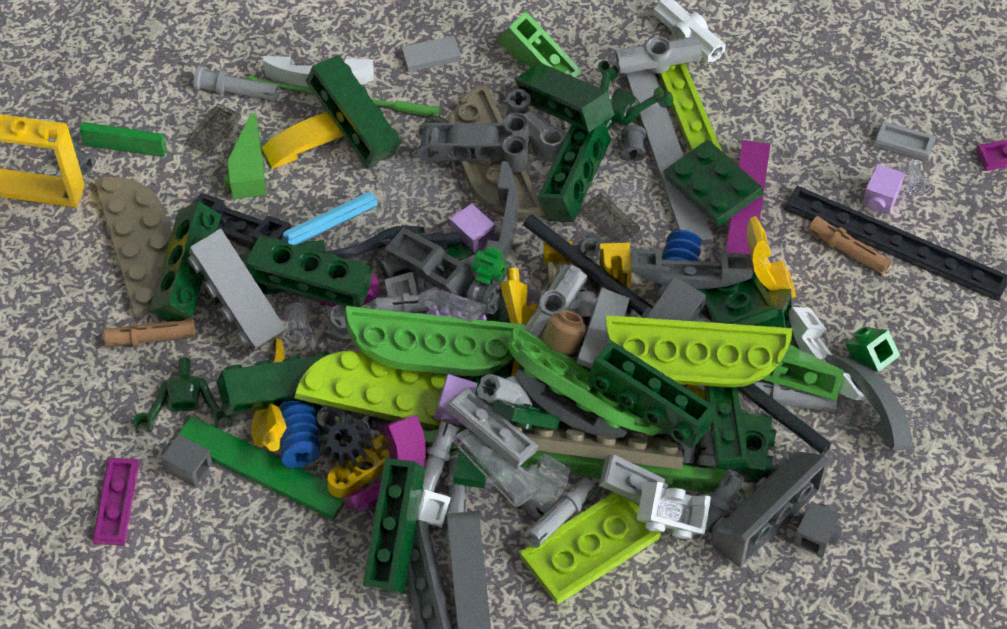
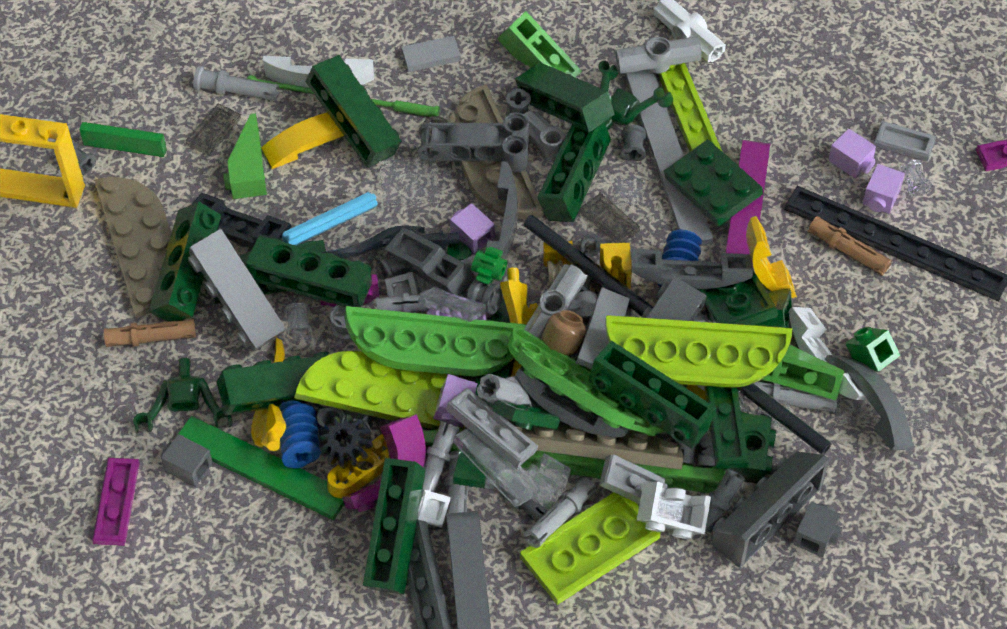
(852, 154): none -> lavender brick

